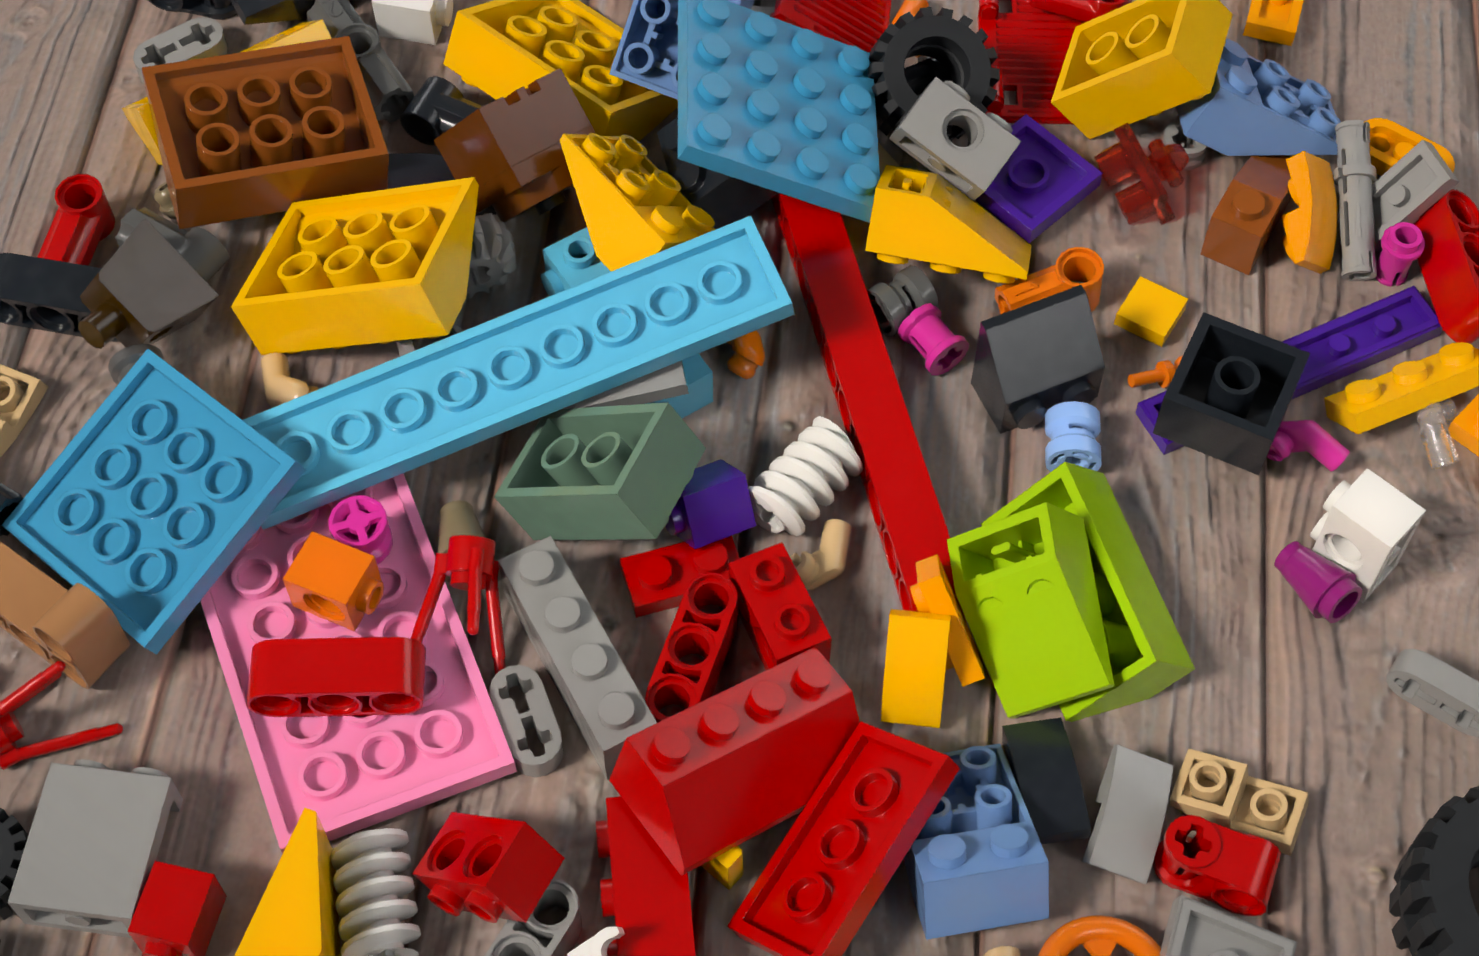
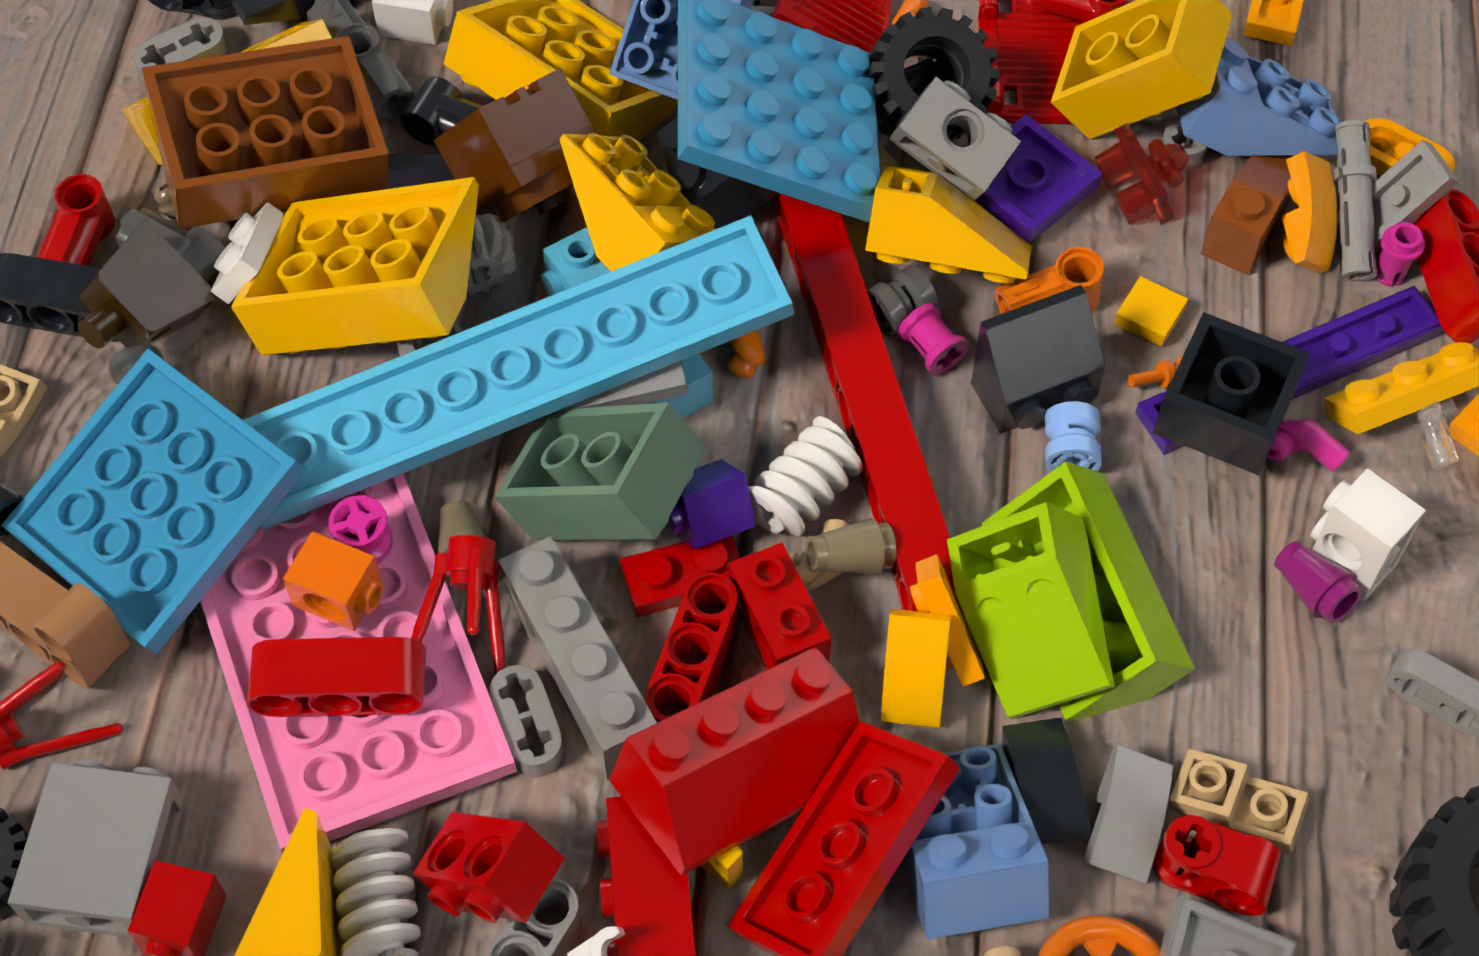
(245, 254): none -> white plate
(278, 383): tan arm -> none
(855, 548): none -> dark tan cone

